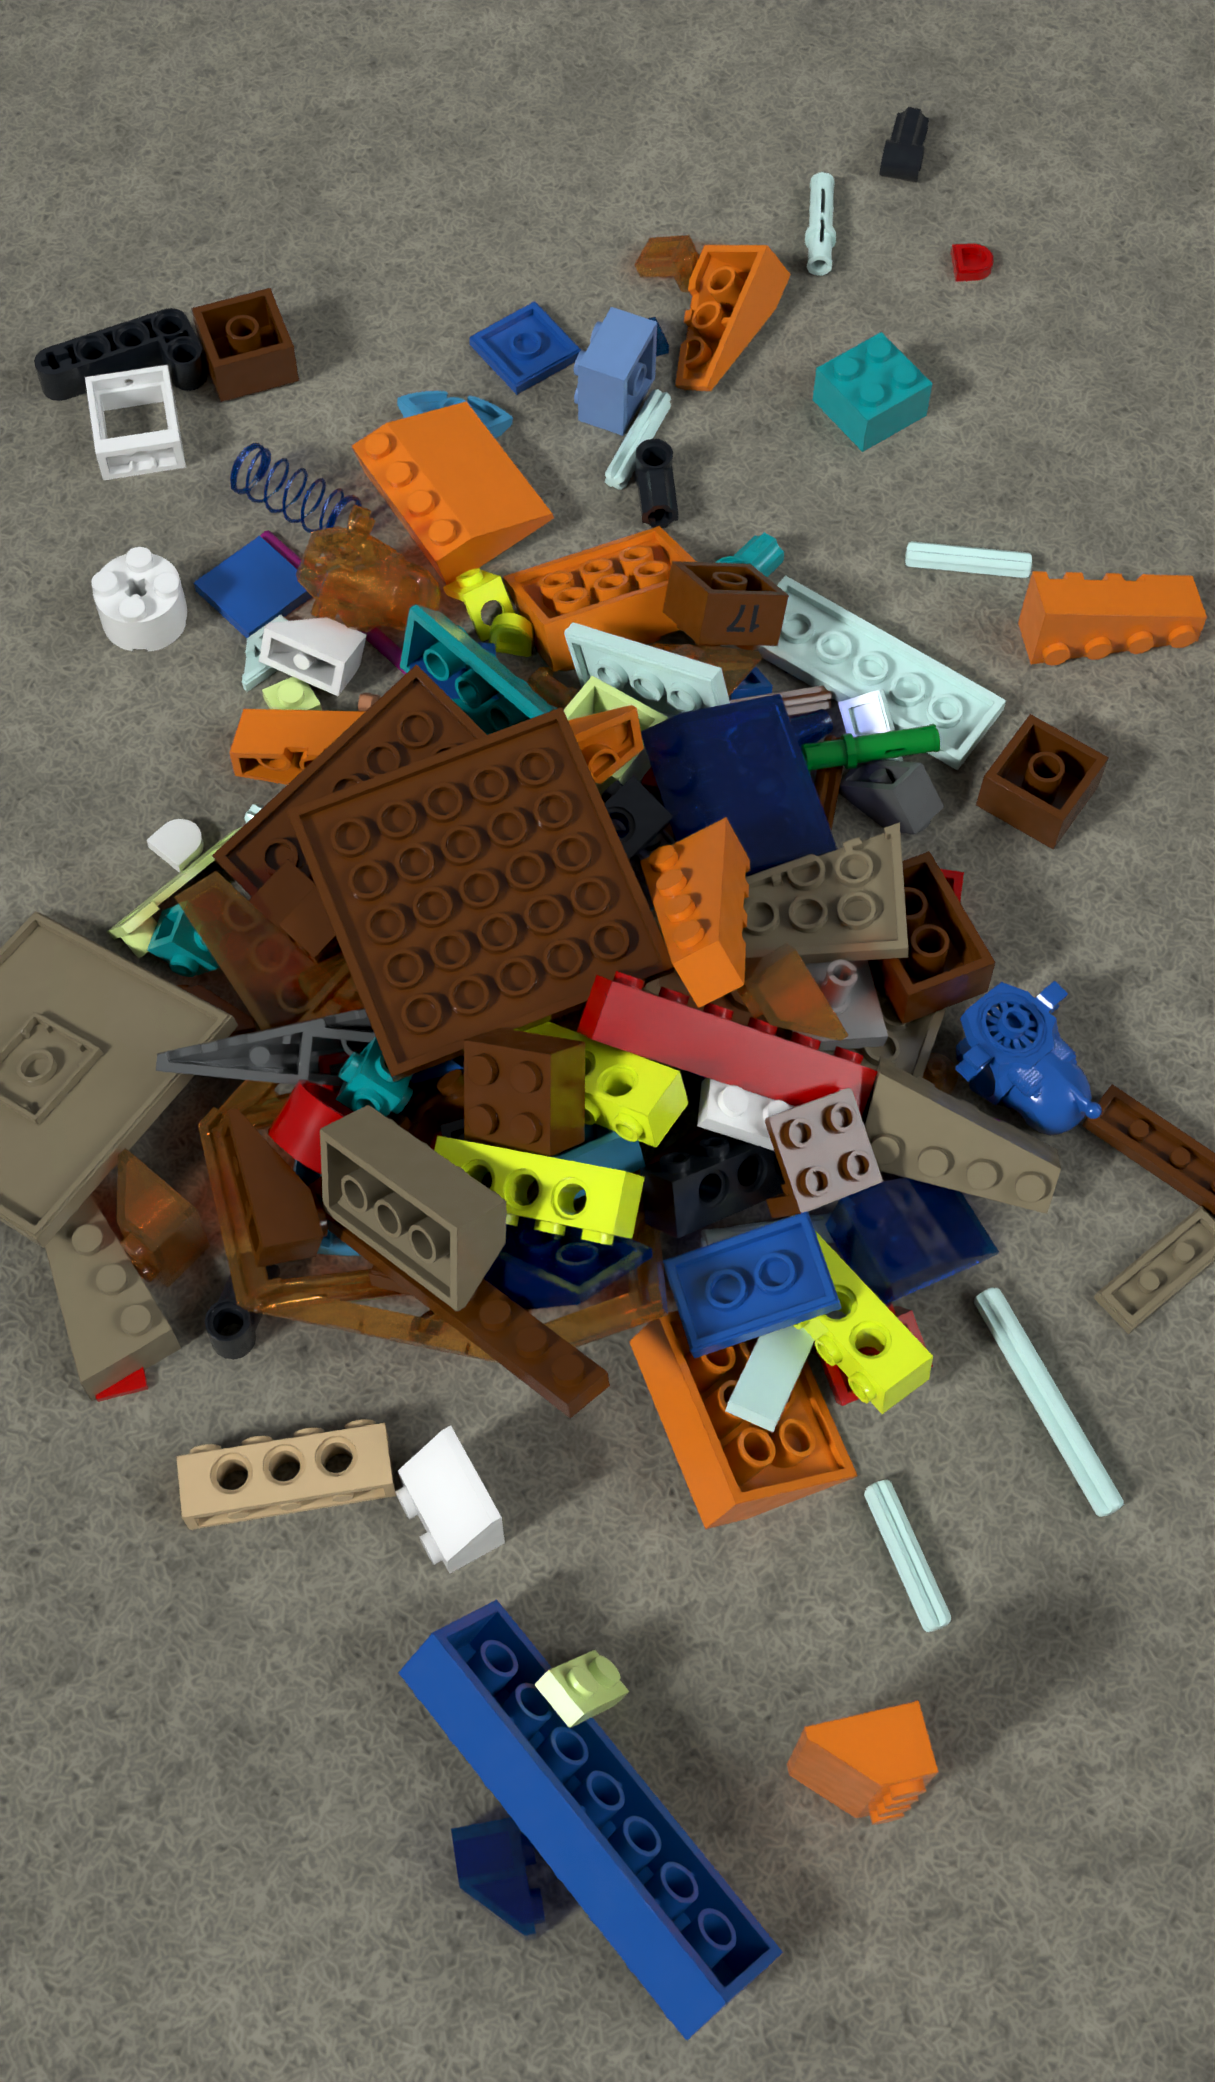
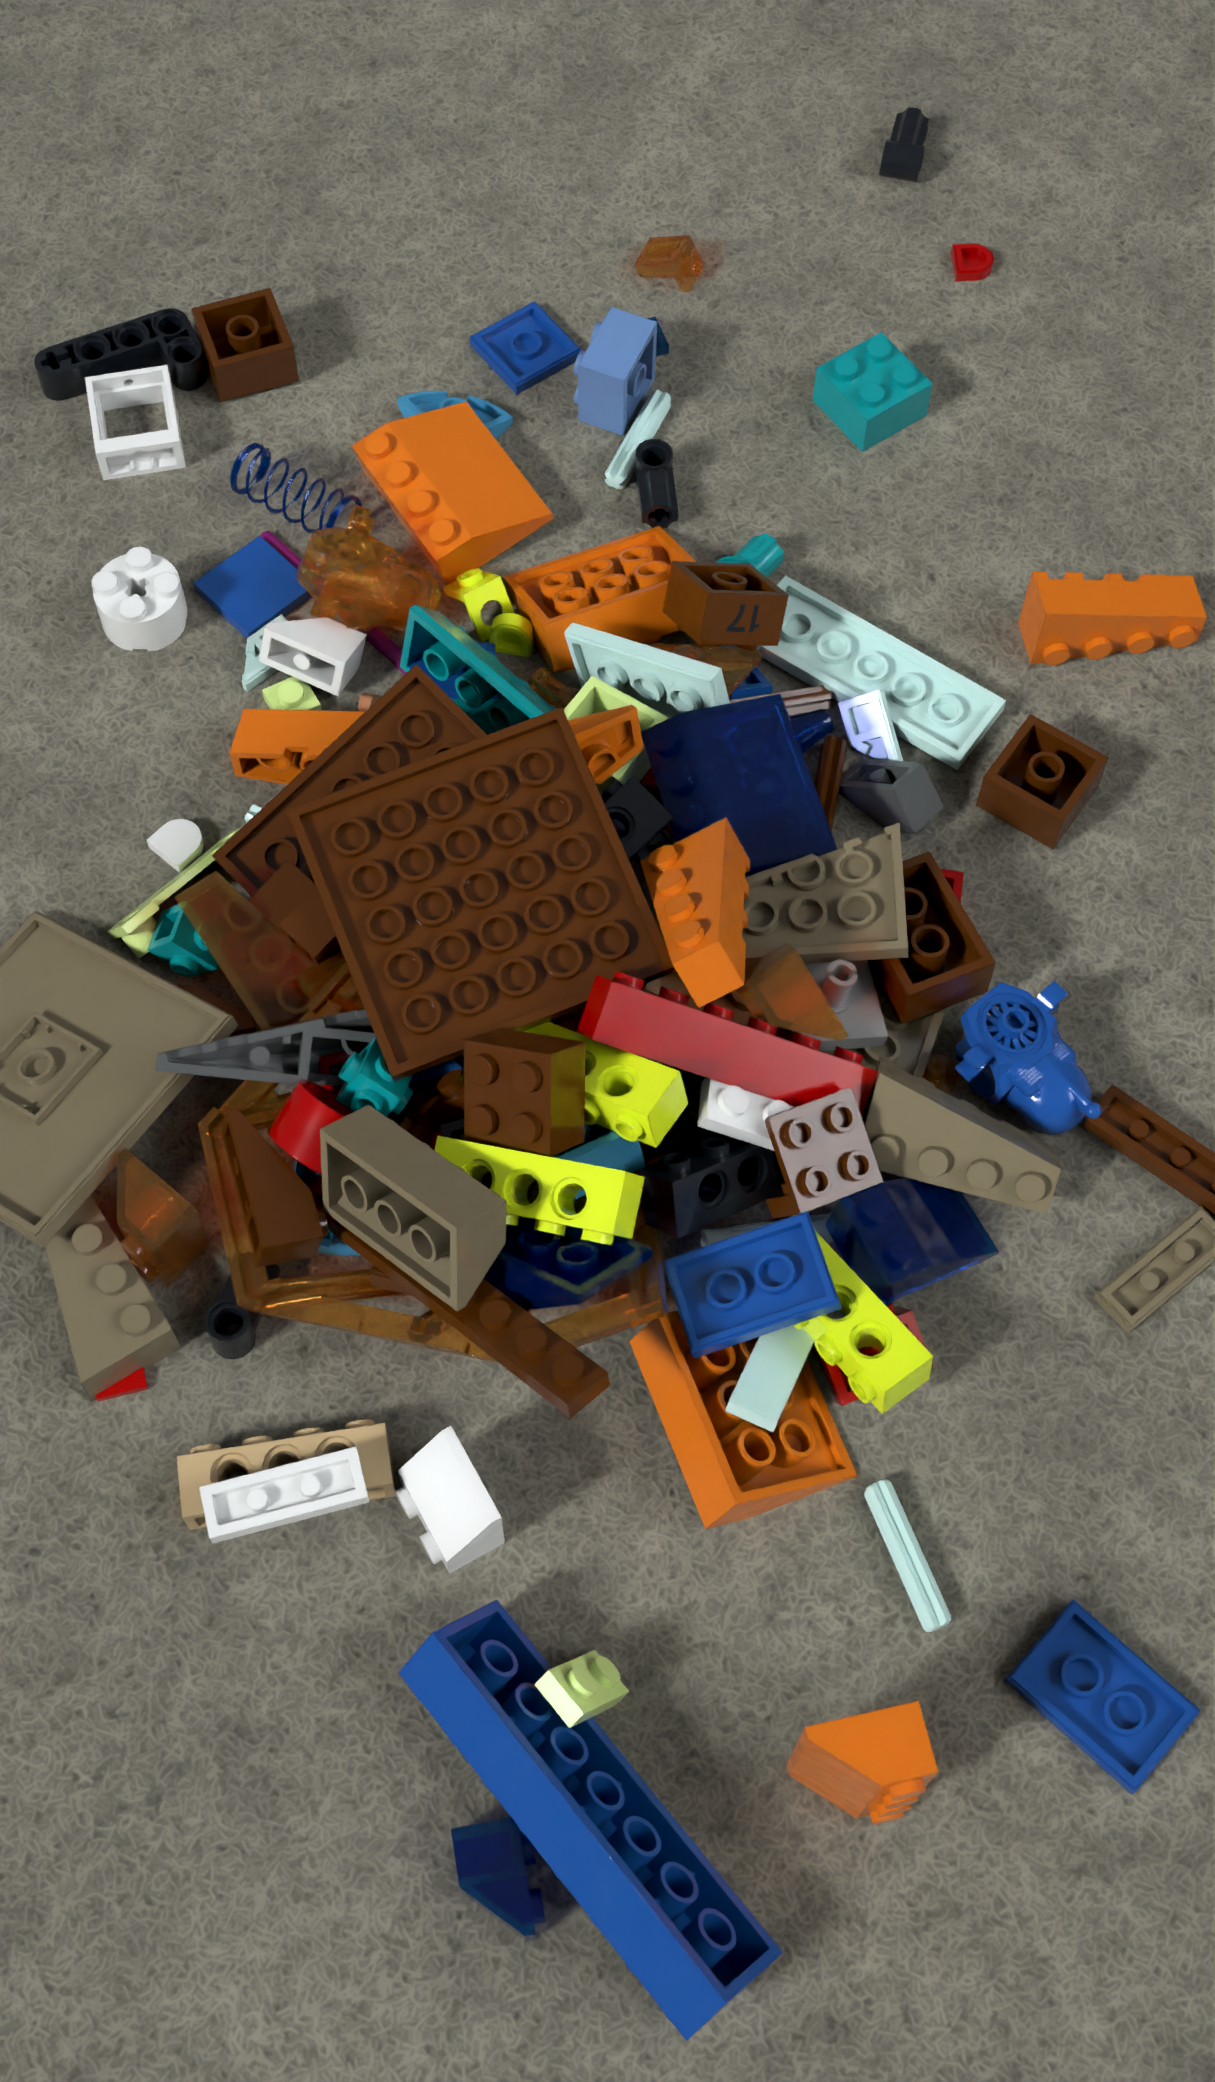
(283, 1495): none -> white plate
(730, 302): orange wedge -> none
(819, 252): light aqua pin -> none
(871, 747): green pin -> none
(968, 559): light aqua axle -> none
(1048, 1402): light aqua axle -> none
(1102, 1696): none -> blue tile

